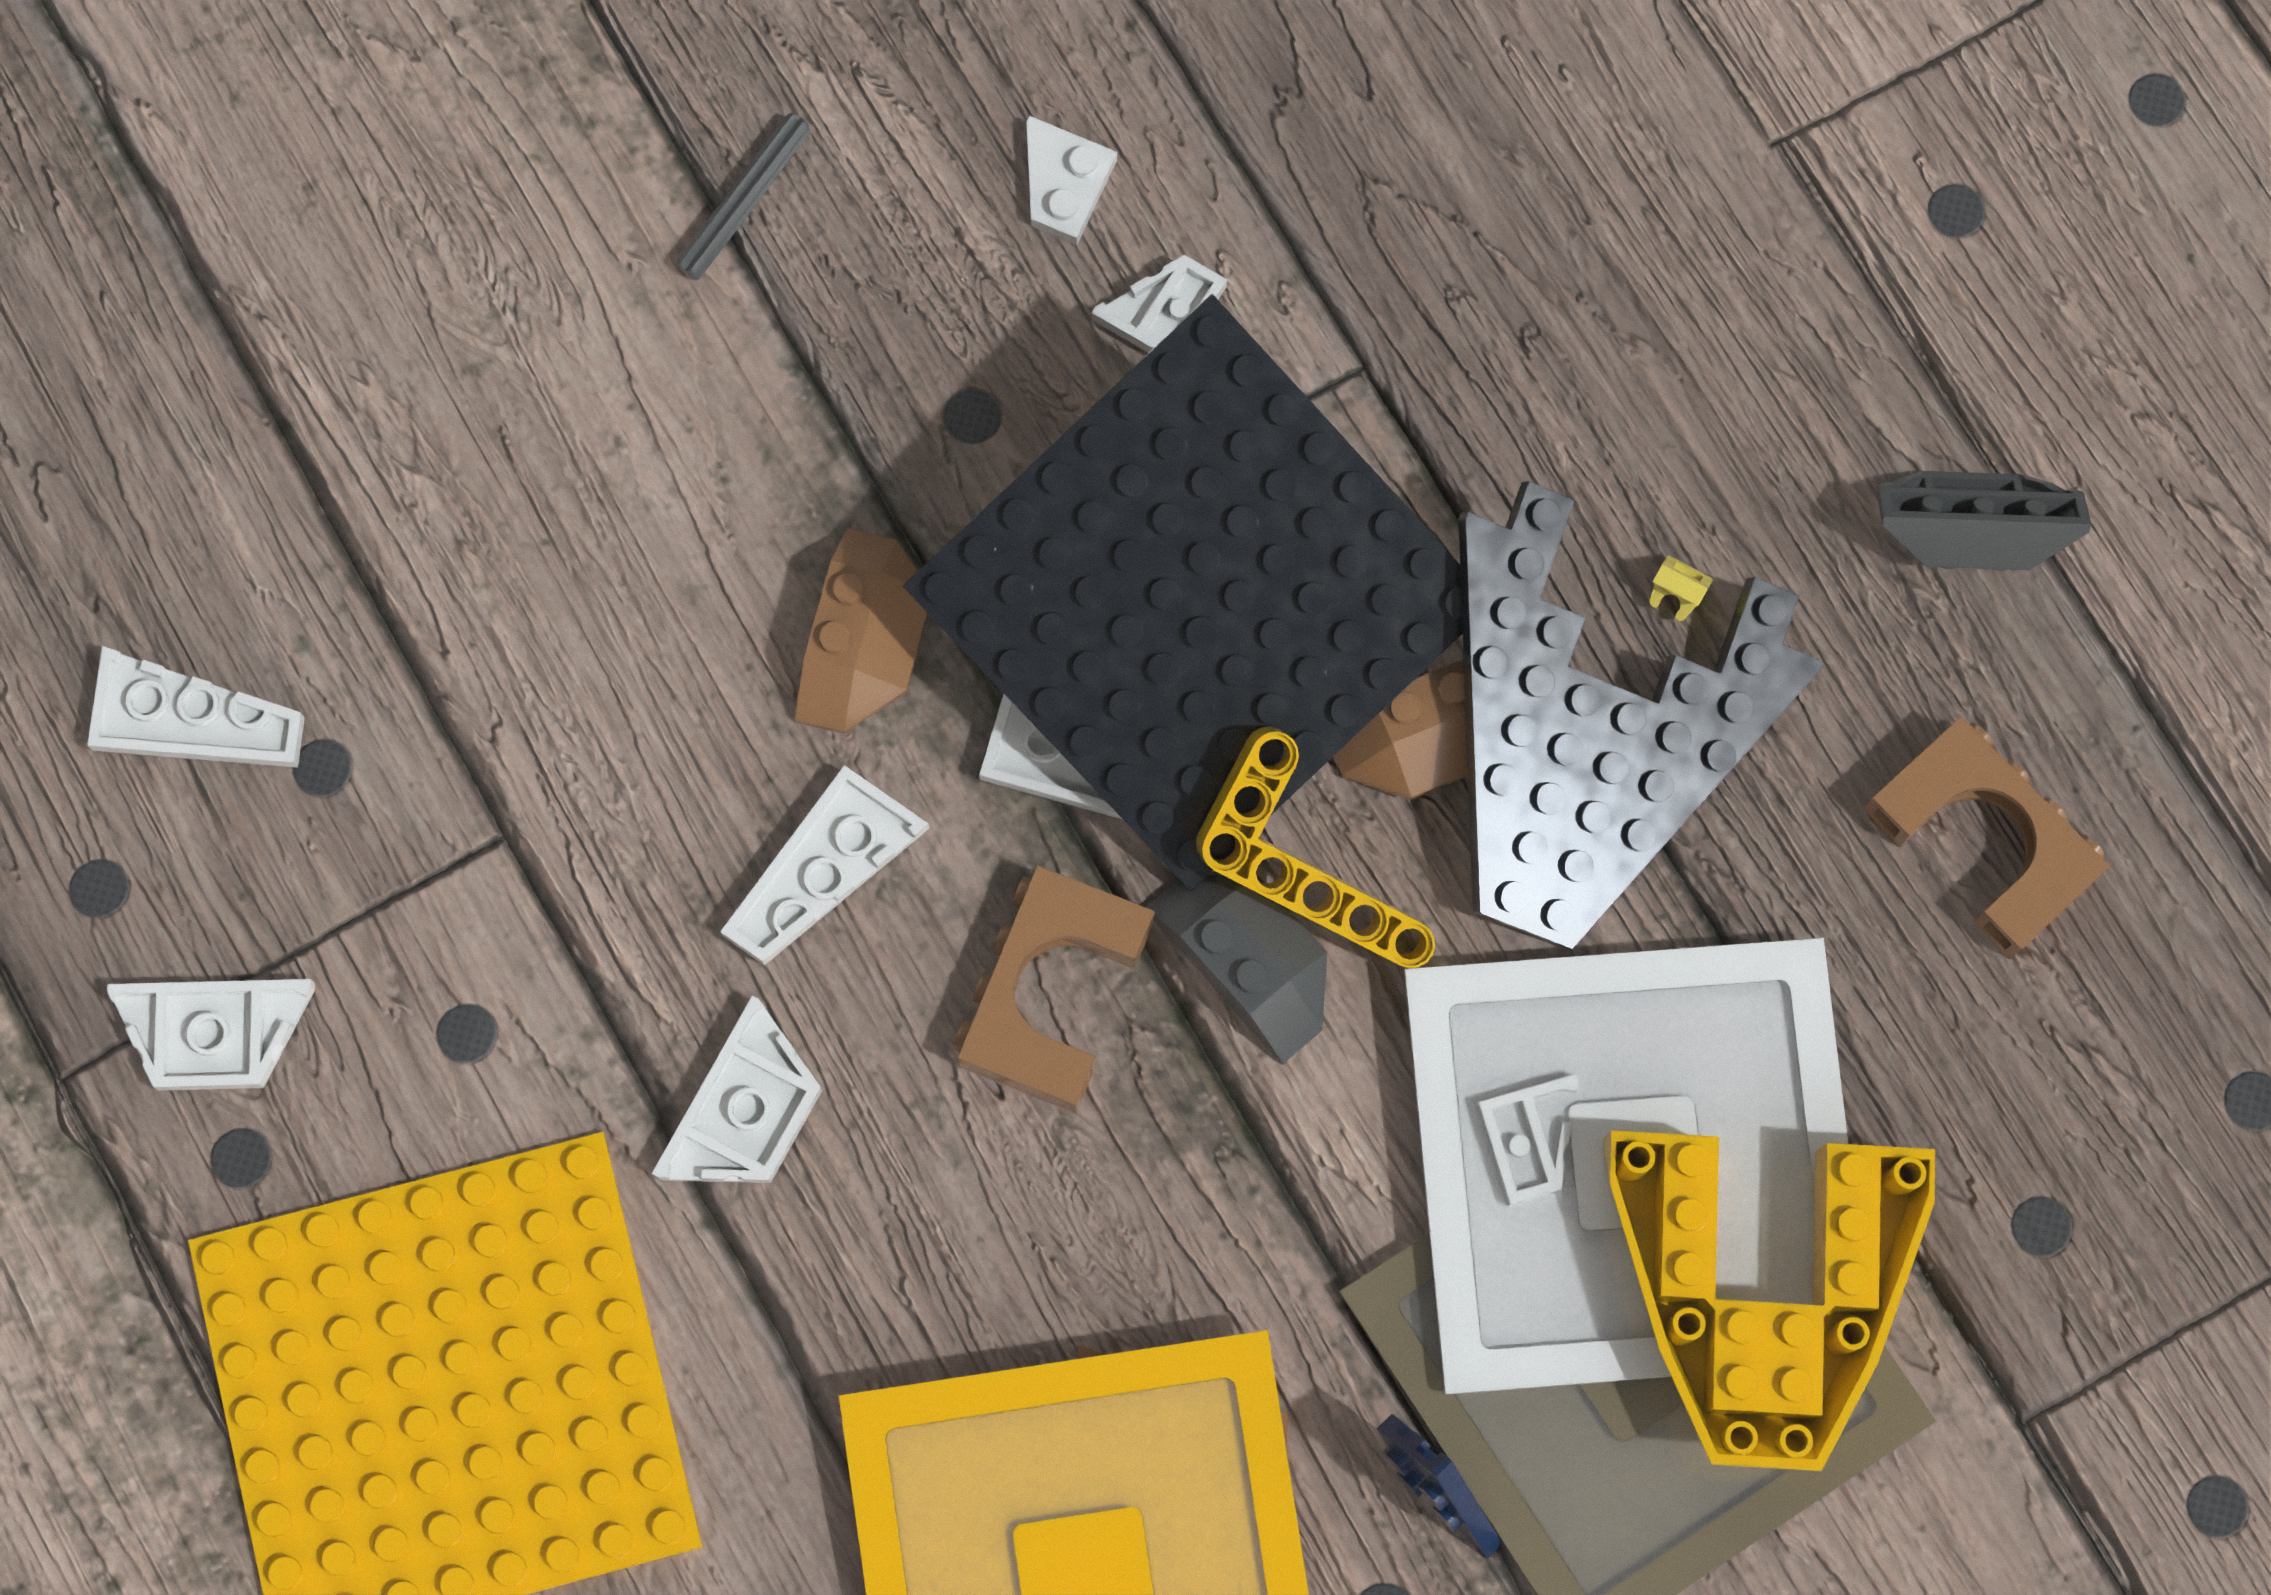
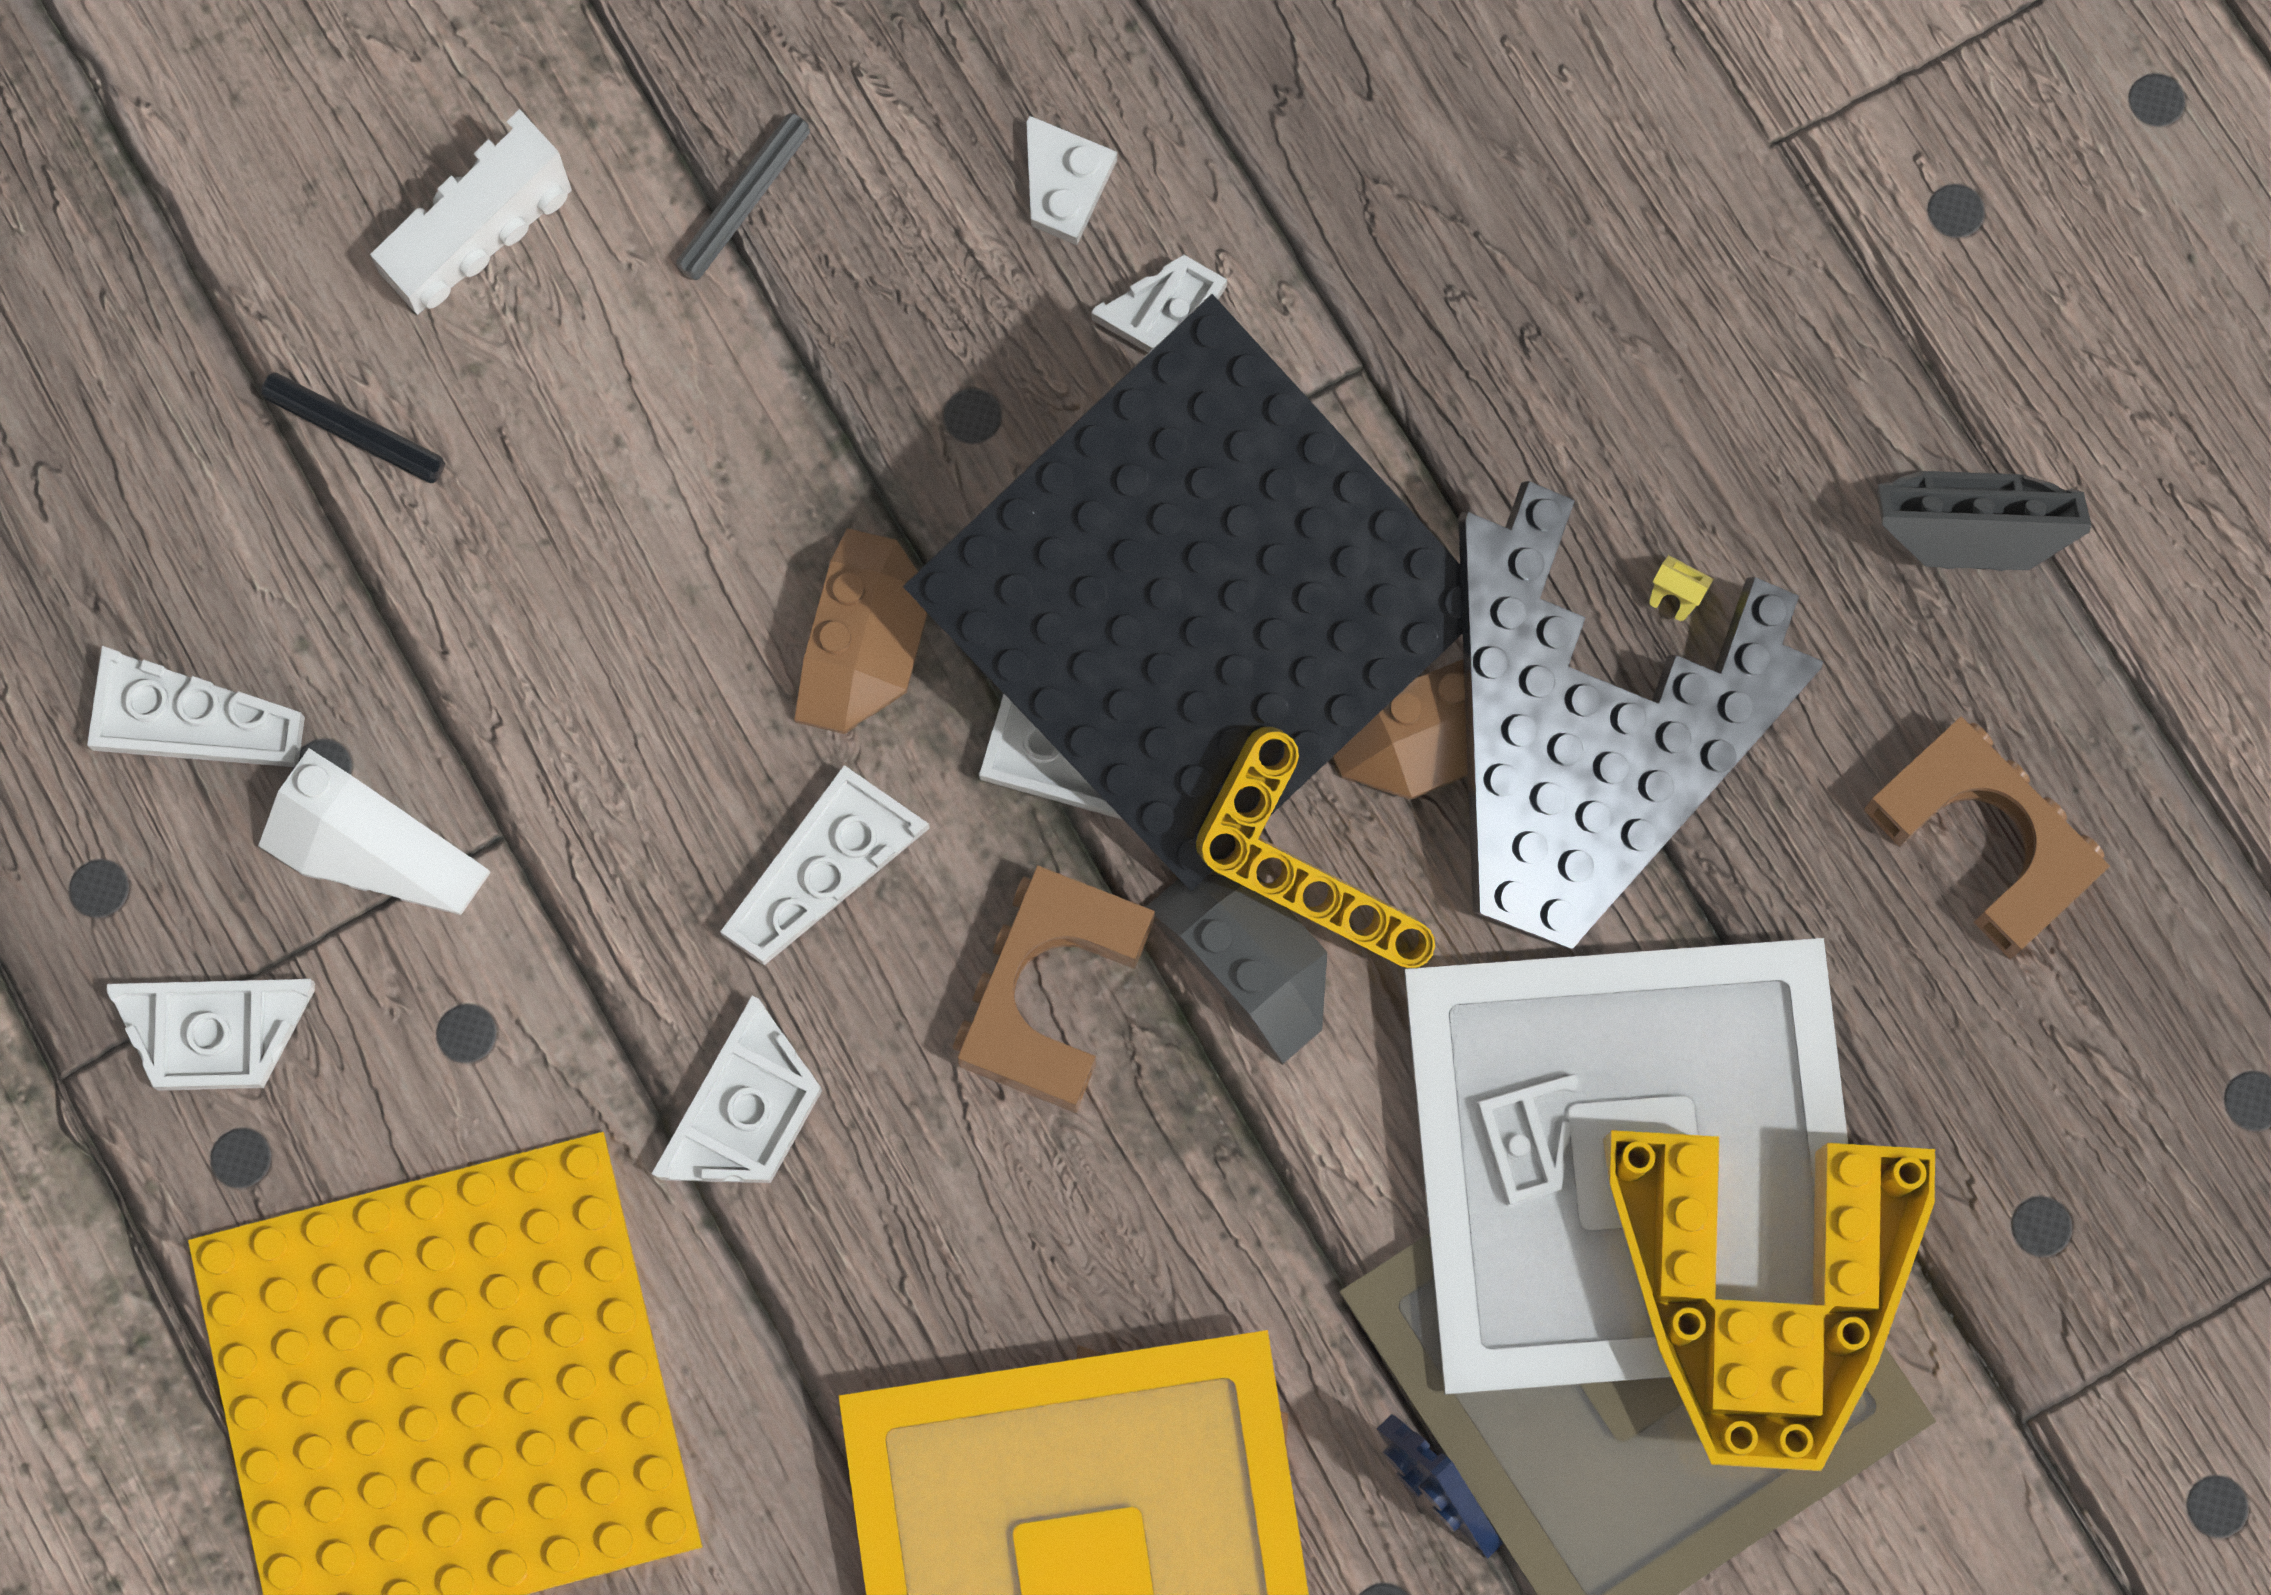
(351, 835): none -> white wedge
(352, 427): none -> black axle
(474, 216): none -> white wedge

